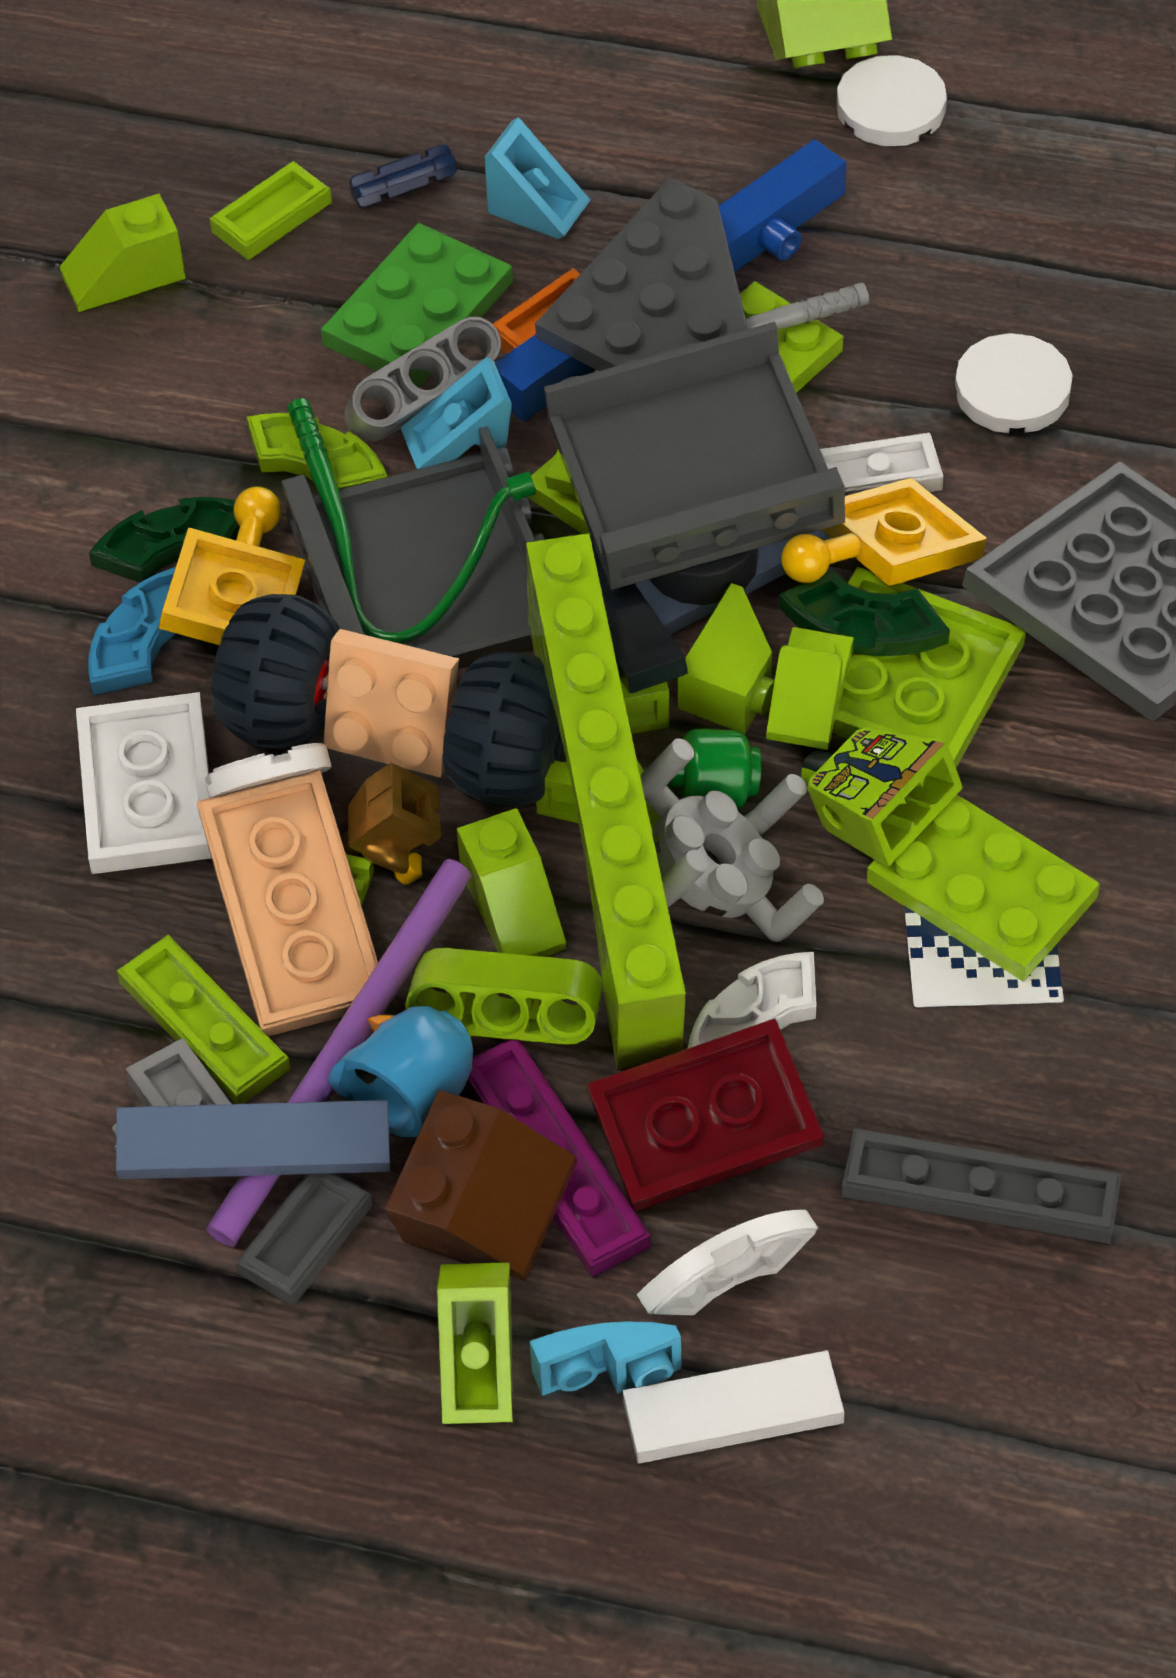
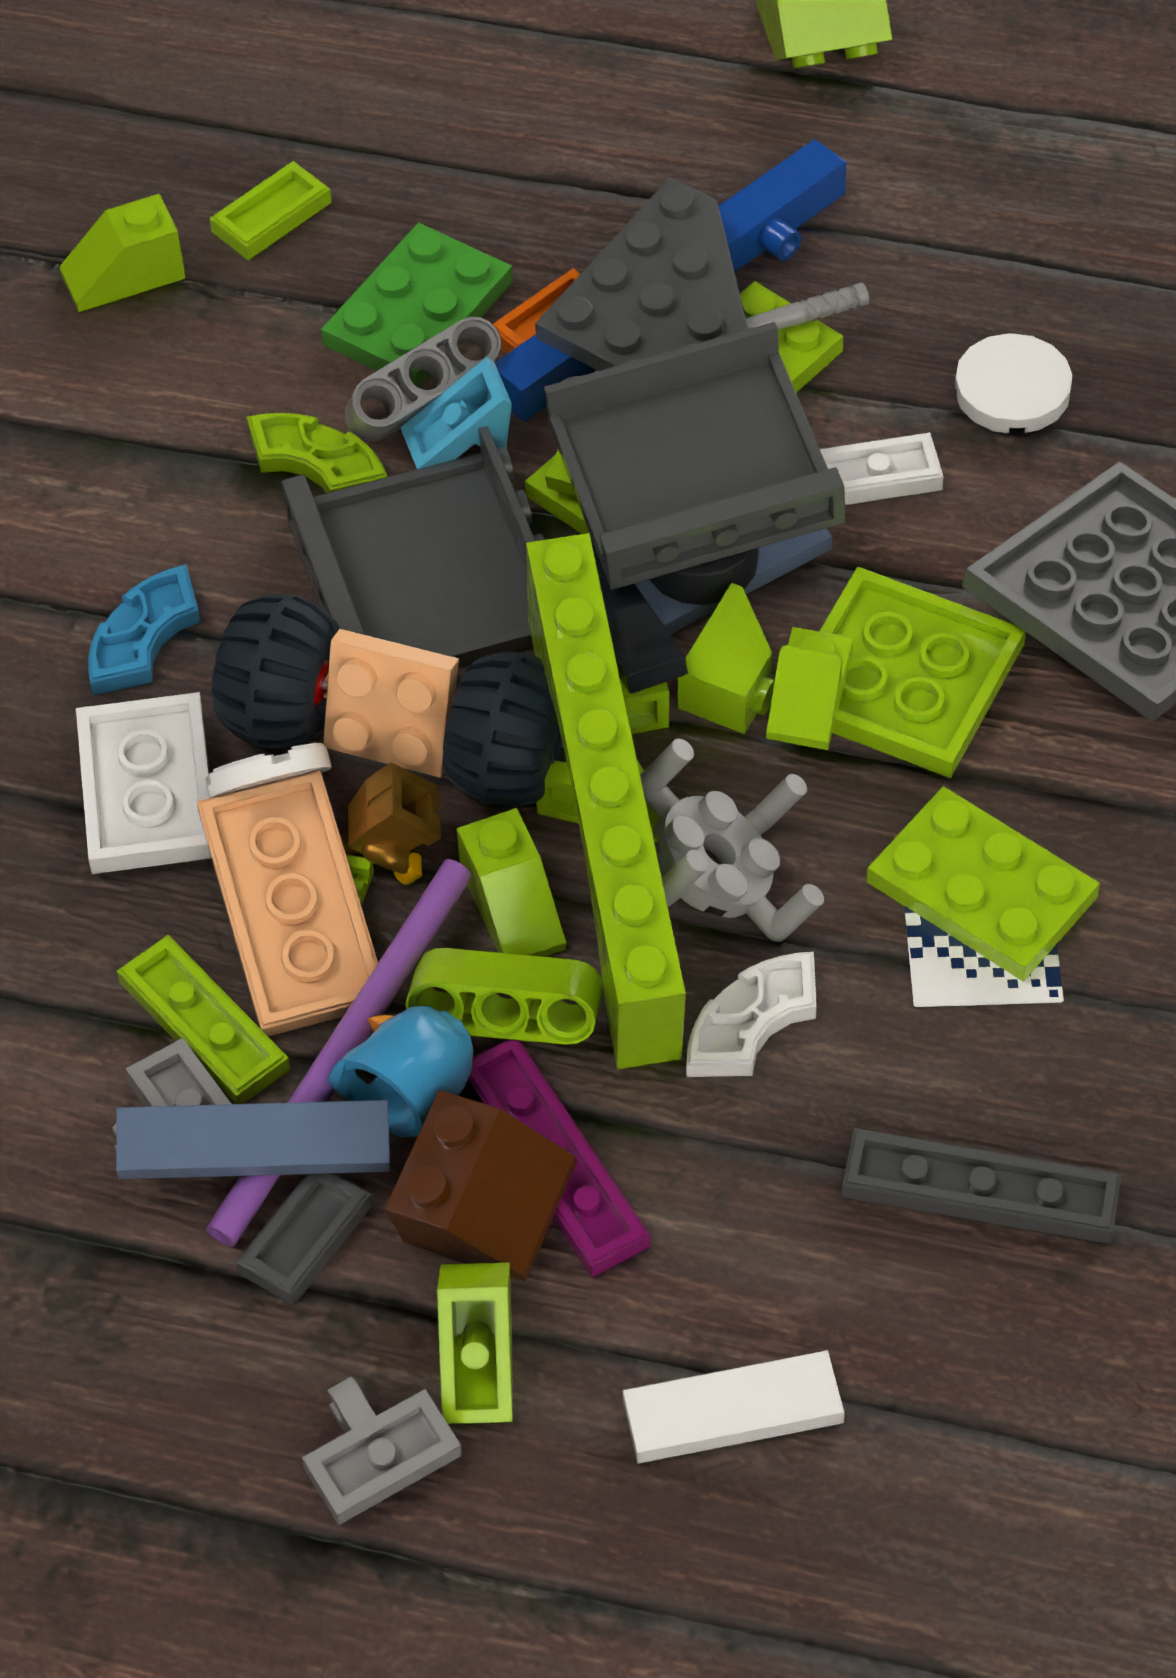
(154, 540): dark green tile -> none
(224, 573): yellow plate -> none
(323, 476): green piece -> none
(379, 1451): none -> light grey plate
(403, 175): dark blue axle -> none
(530, 185): medium azure slope -> none
(629, 1352): medium azure slope -> none
(704, 1114): dark red plate -> none
(720, 763): green head -> none
(727, 1260): white tile -> none
(878, 621): dark green tile -> none
(881, 789): lime torso -> none
(891, 100): white tile -> none
(893, 532): yellow plate -> none

